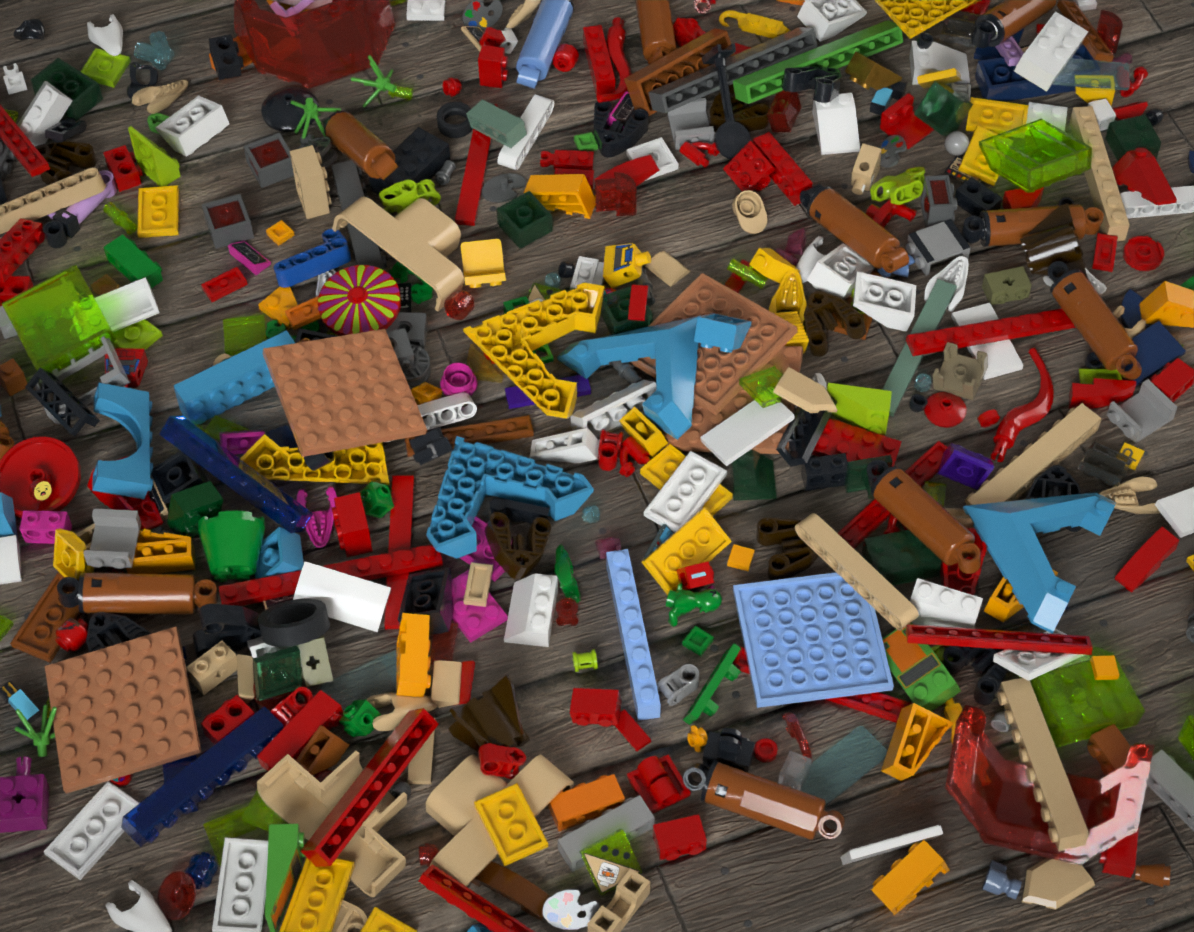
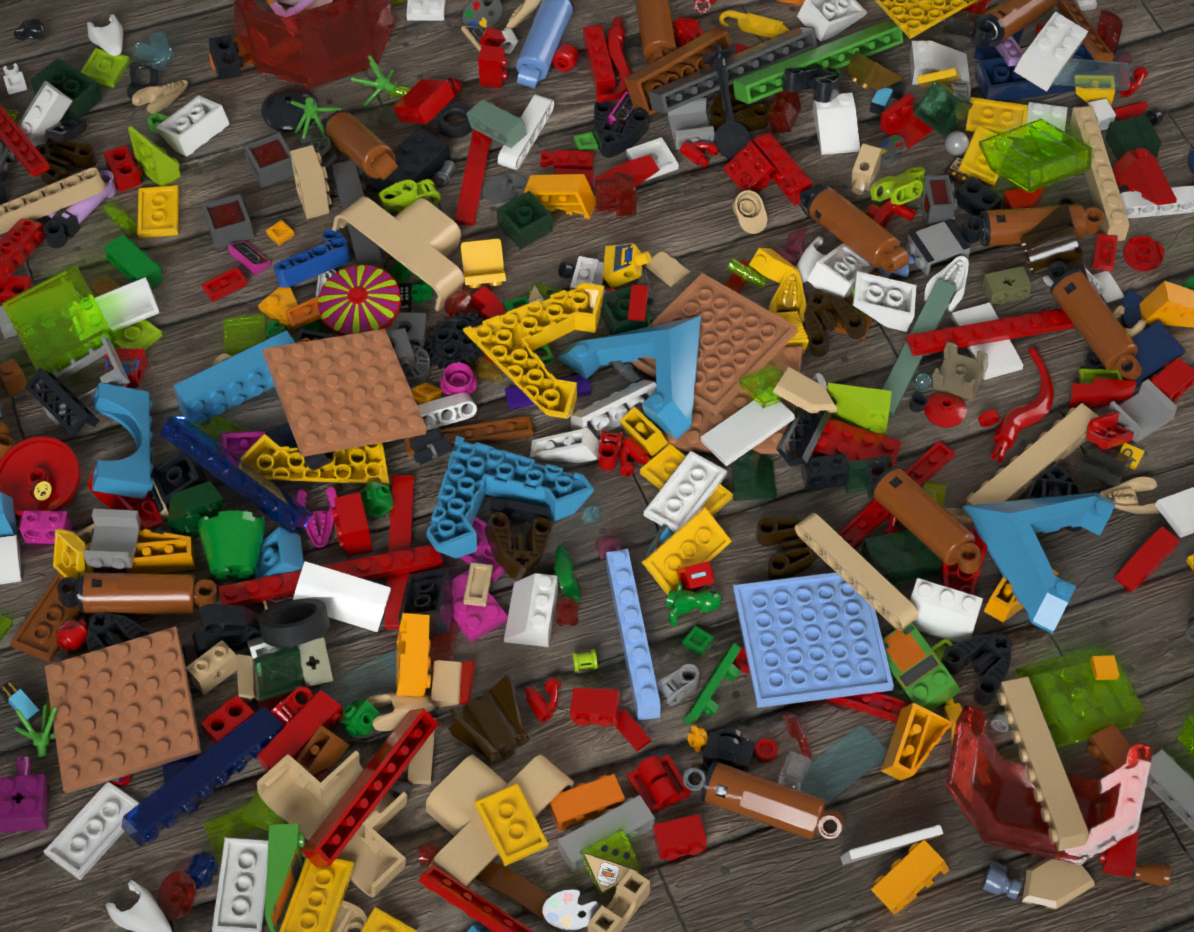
(423, 101): none -> red brick
(451, 344): none -> black gear
(487, 304): none -> red slope
(498, 760): red piece -> none
(538, 705): none -> red plant
(549, 282): clear light blue hinge -> none
(721, 331): dark azure slope -> none
(741, 557): light orange tile -> none
(924, 40): black hinge -> none
(965, 466): dark purple slope -> none
(998, 639): red tile -> none
(1033, 663): white tile -> none
(1106, 432): none -> red bracket
(1113, 291): none -> white sticker

